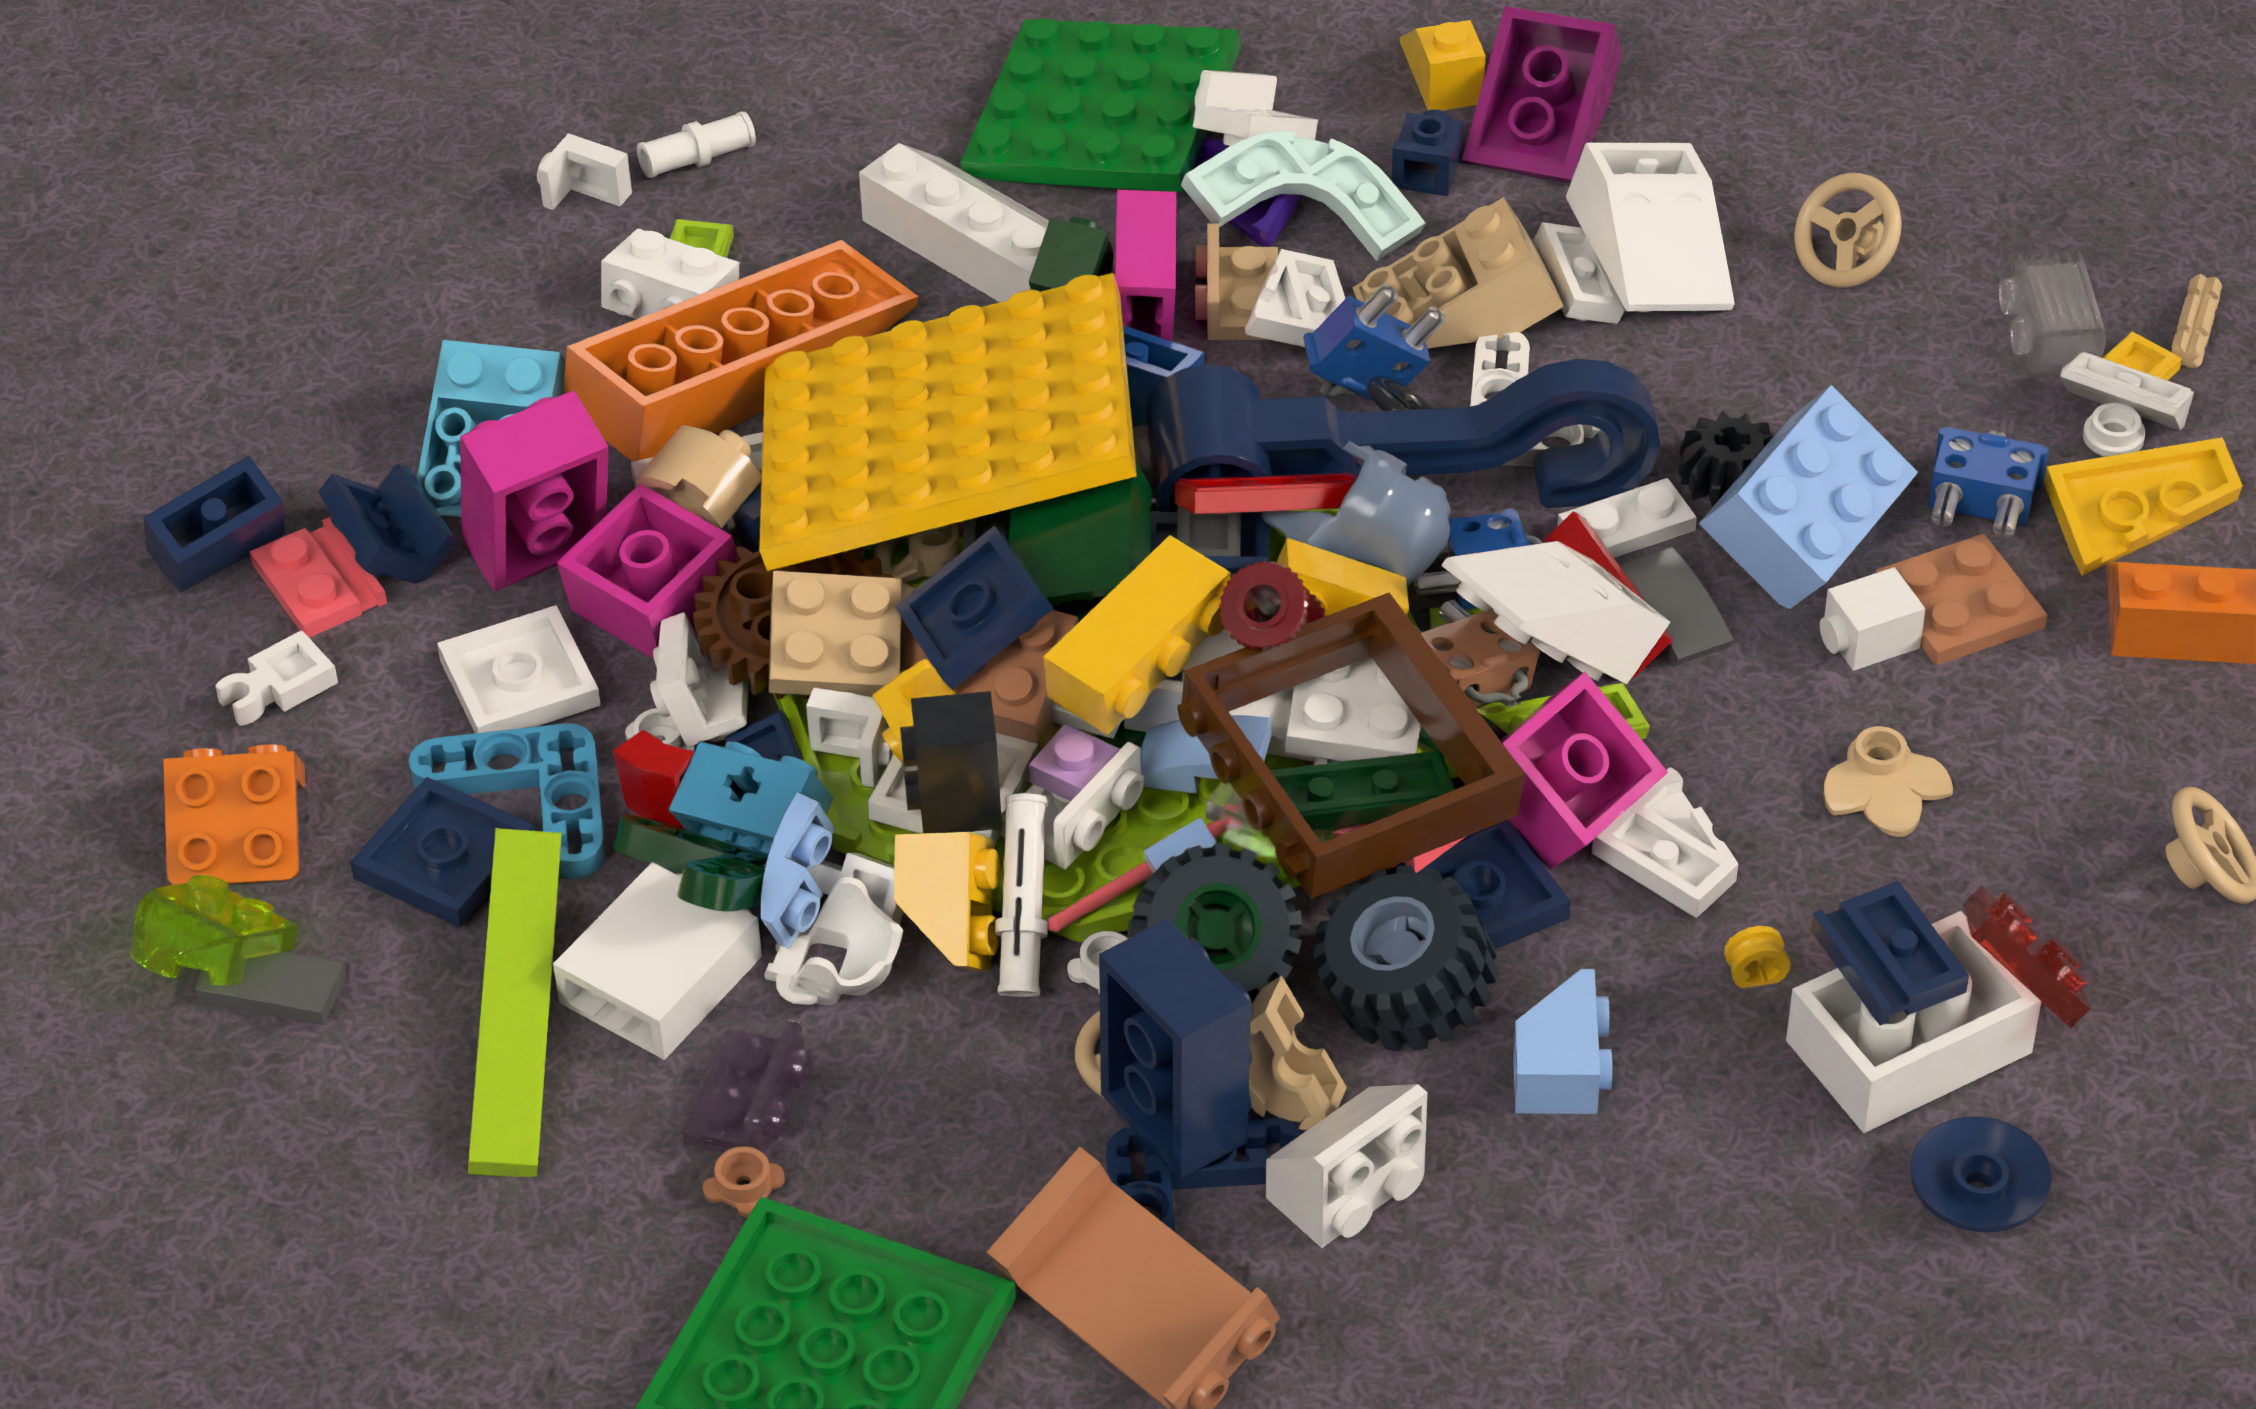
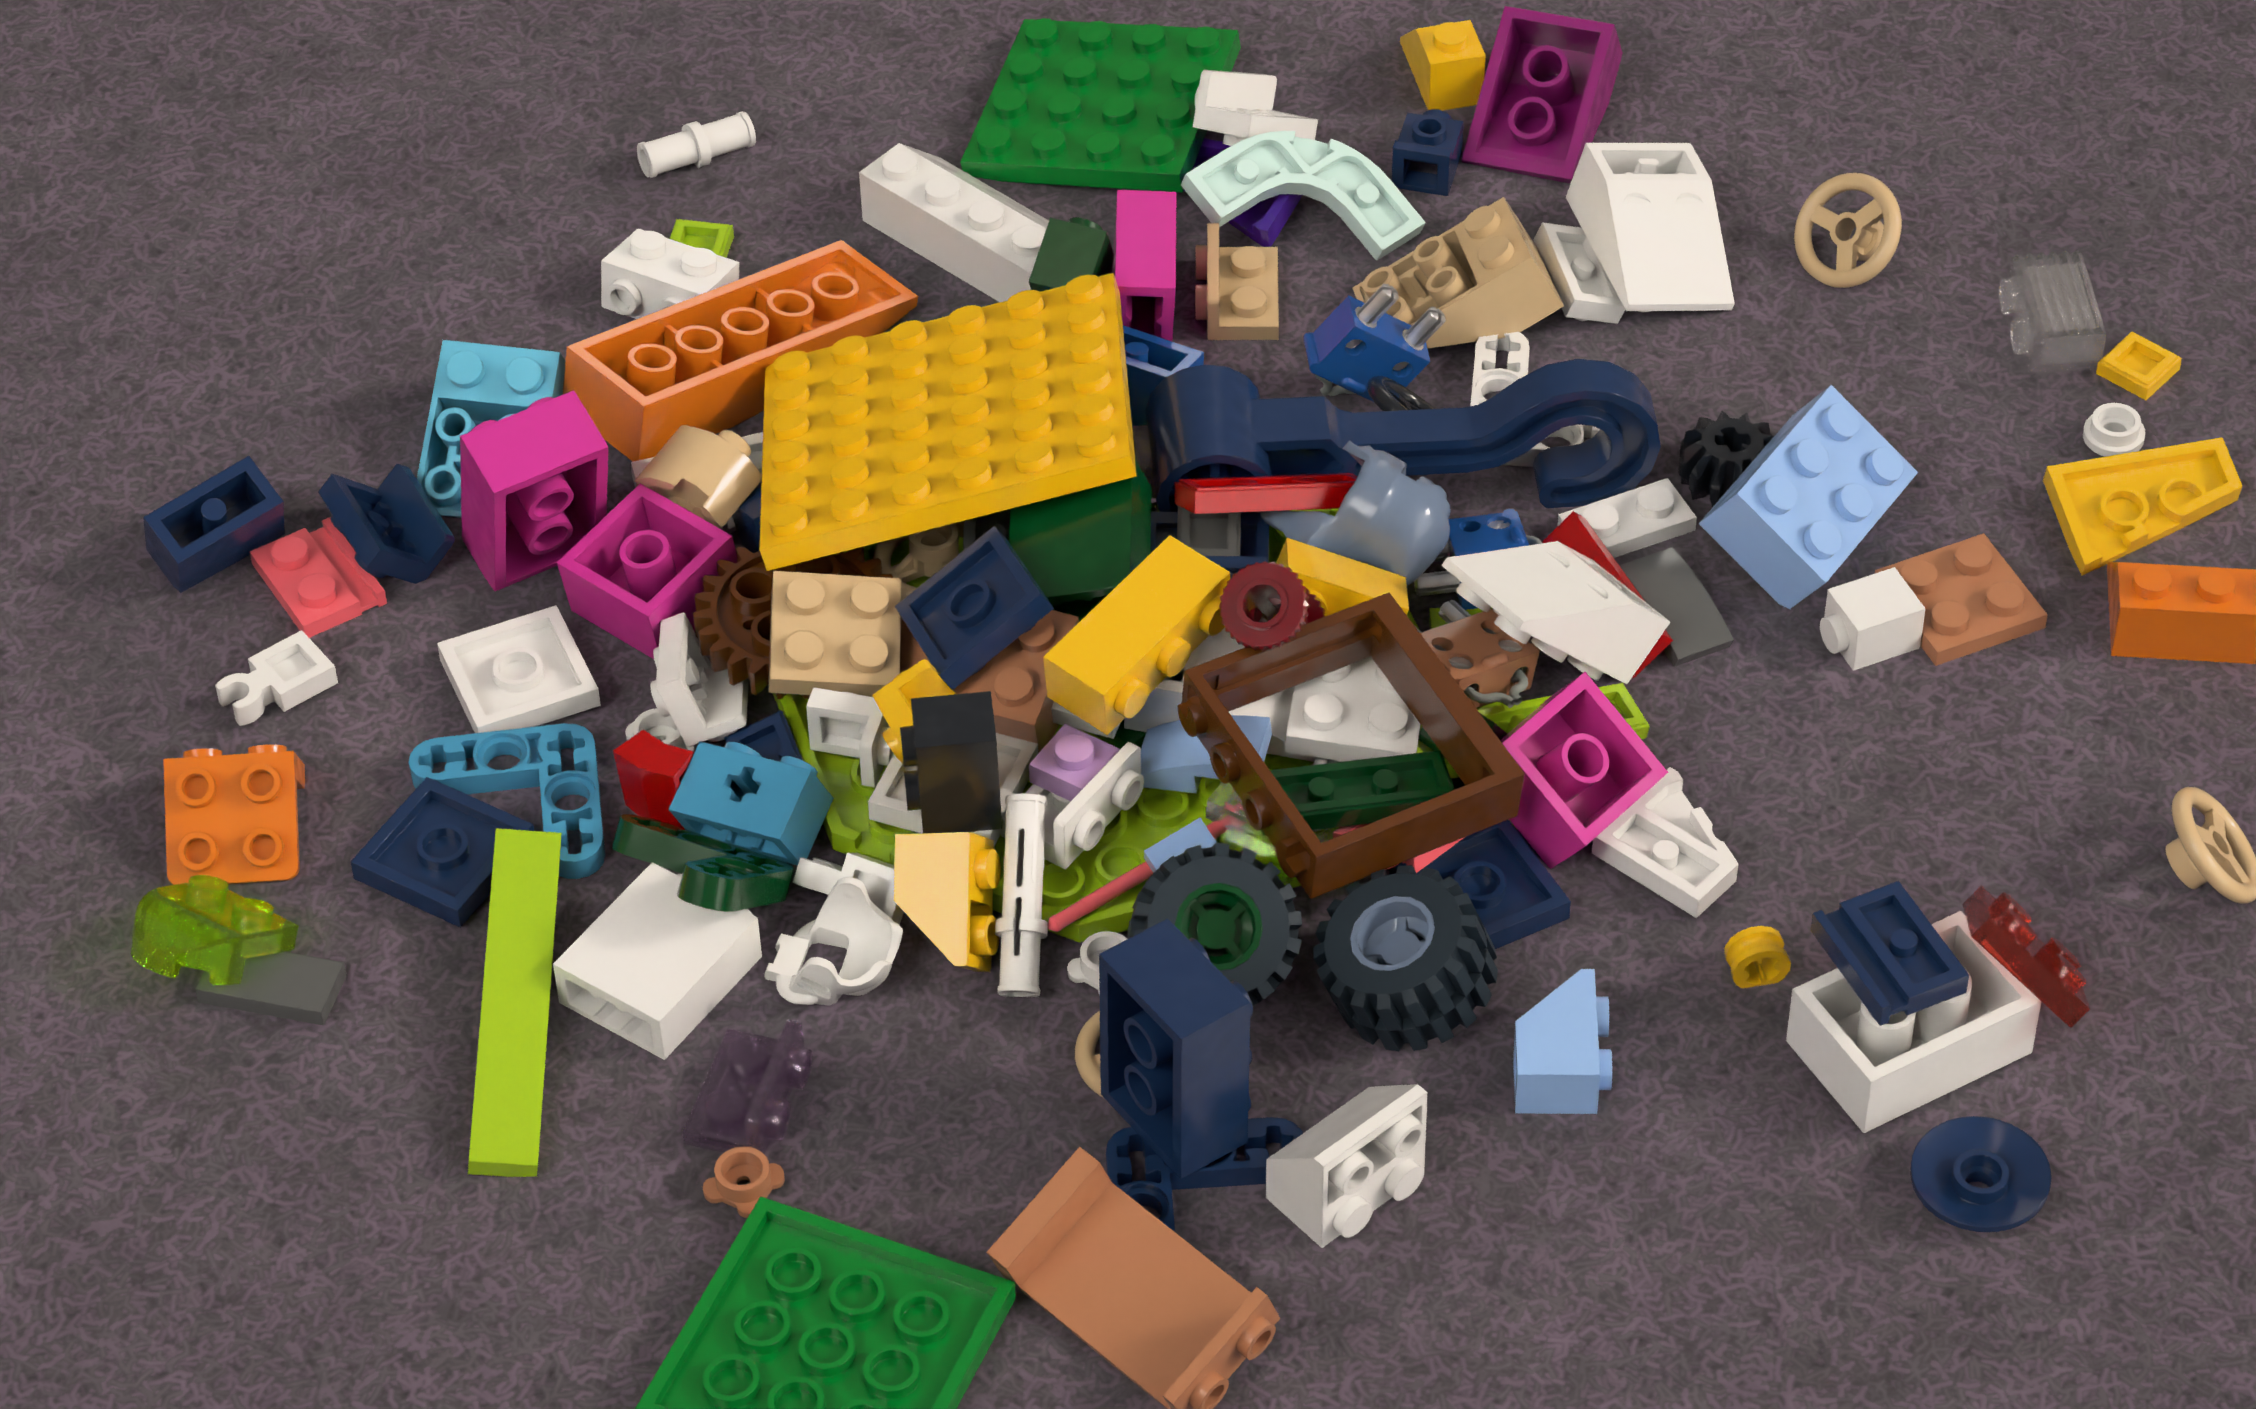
(586, 169): white bracket -> none
(788, 891): light blue slope -> none
(1284, 1073): tan cylinder -> none
(1295, 298): white wing -> none
(1886, 789): tan plate -> none
(1985, 477): blue piece -> none
(2114, 383): white slope -> none
(2196, 320): tan axle -> none

